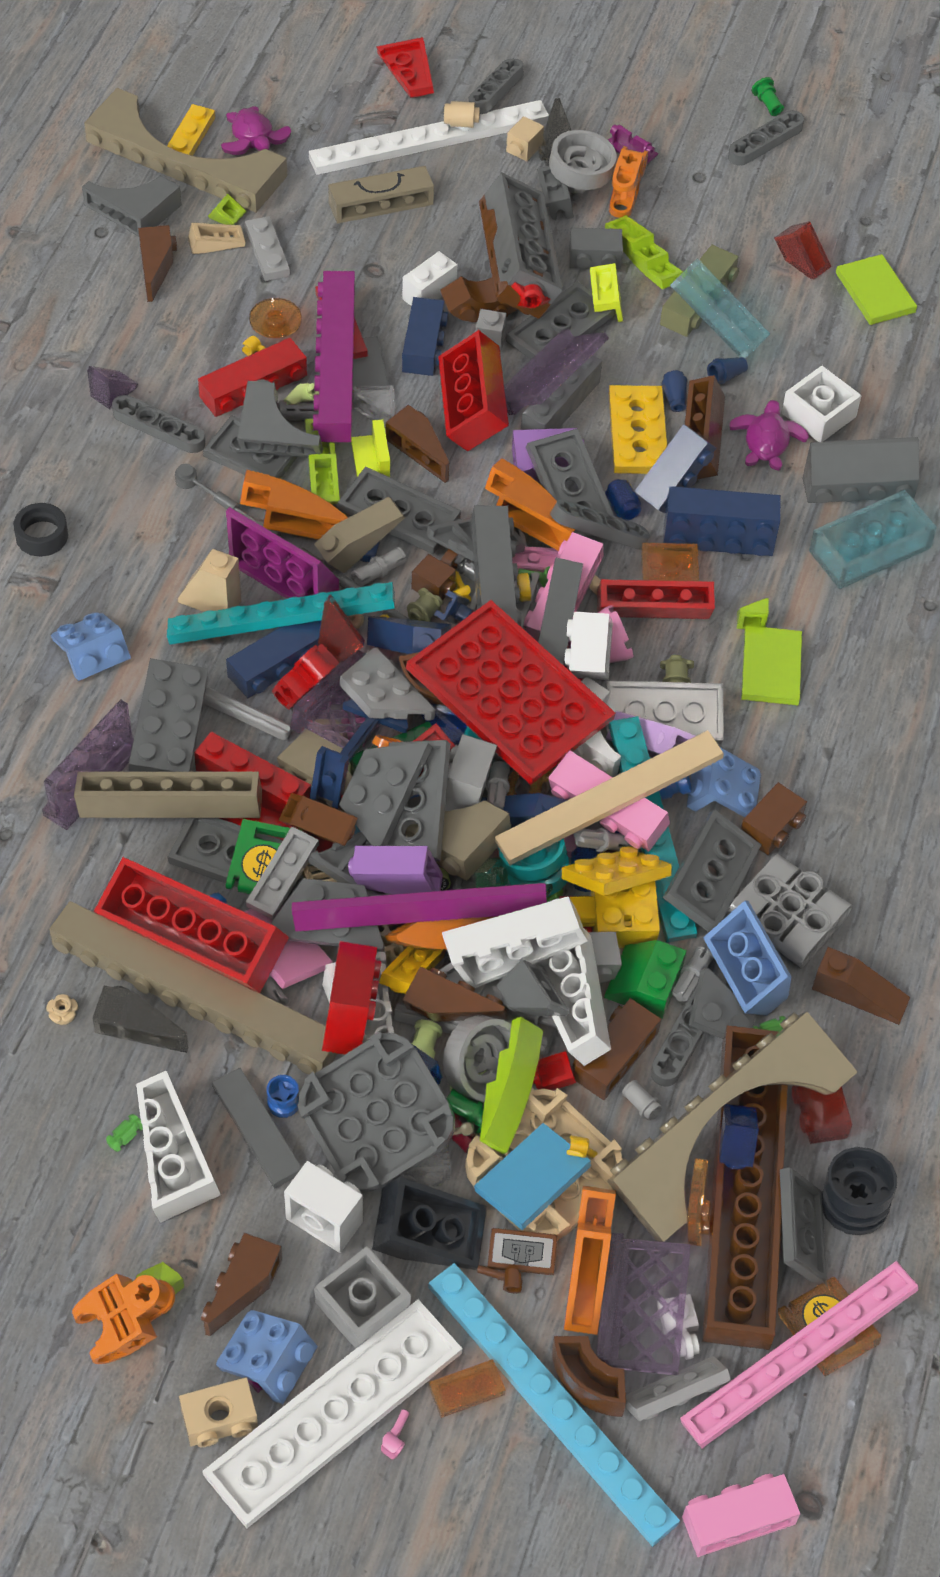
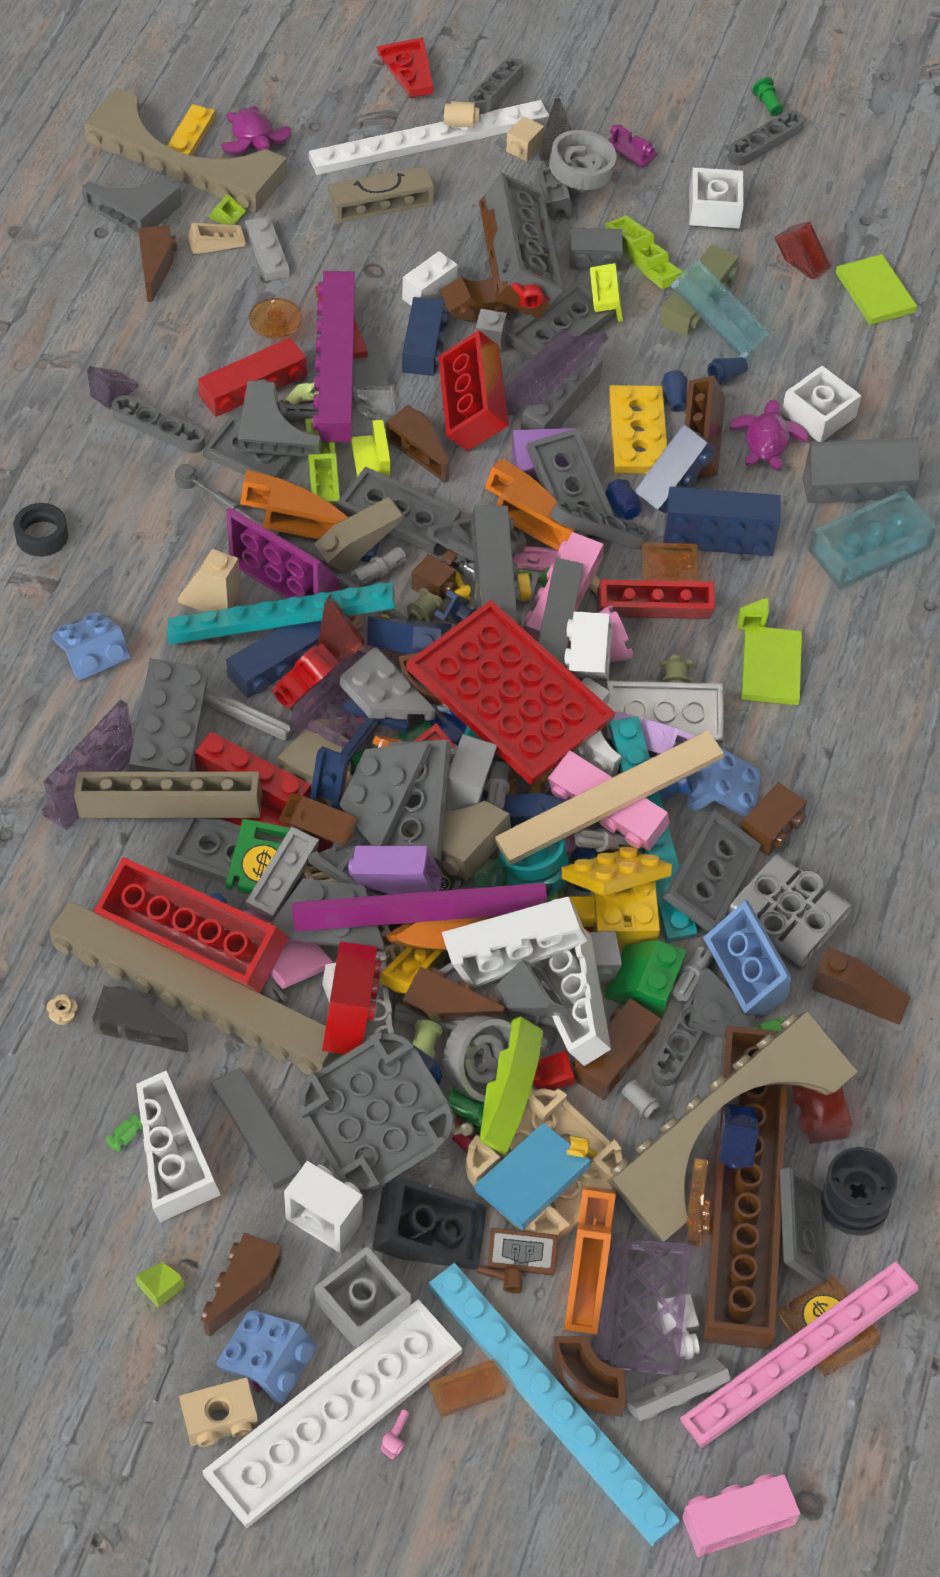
(125, 1313): orange piece -> none
(252, 345): yellow hand -> none
(282, 1088): blue wheel -> none
(626, 180): orange piece -> none
(716, 198): none -> white brick

